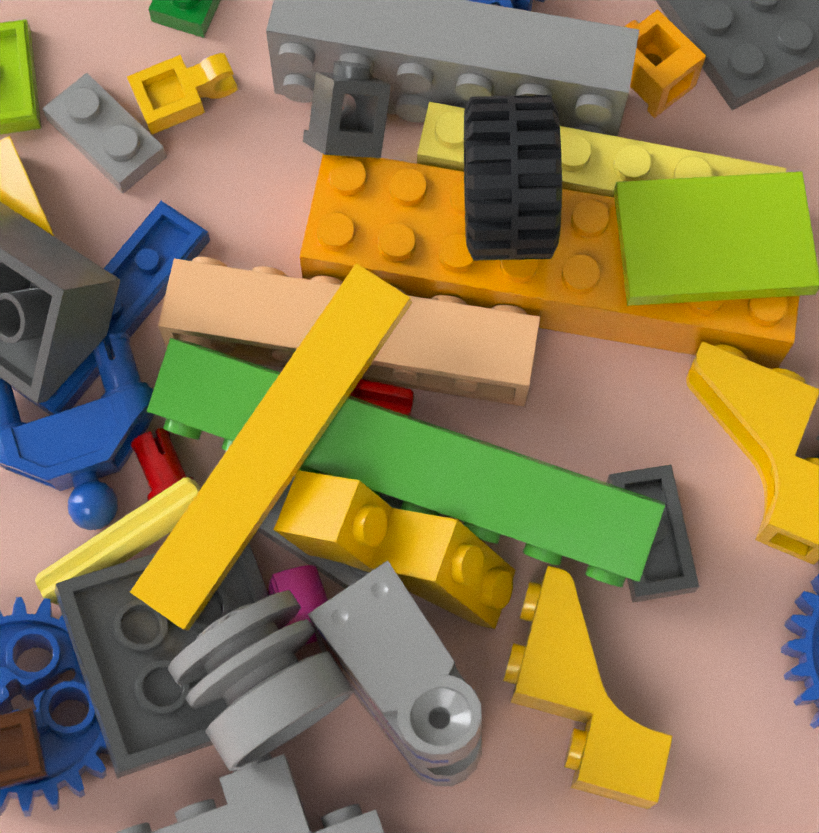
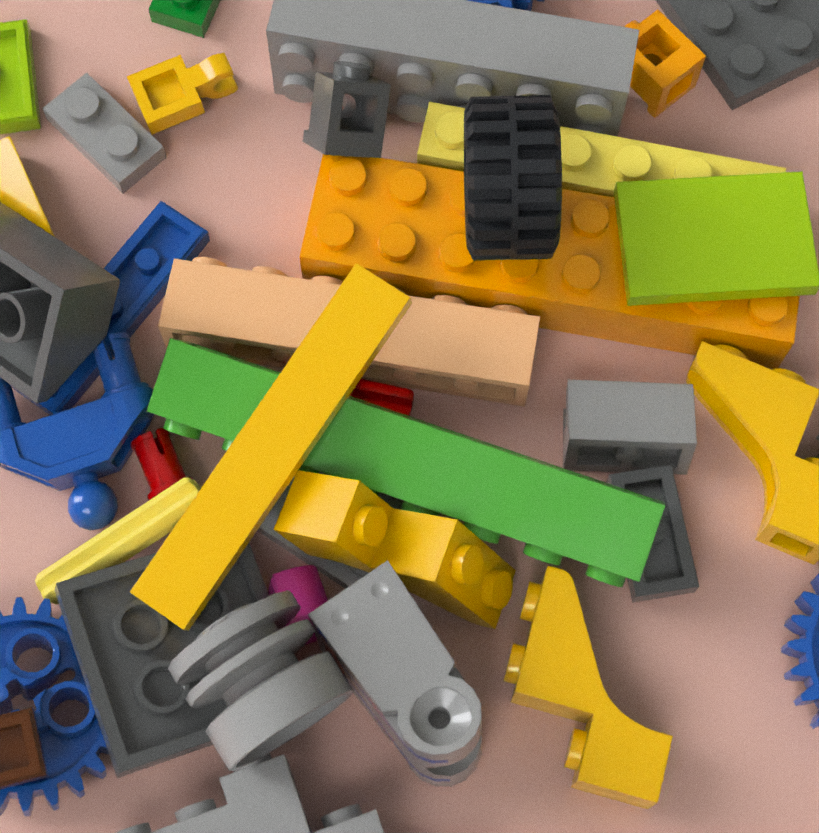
(628, 426): none -> light grey hinge

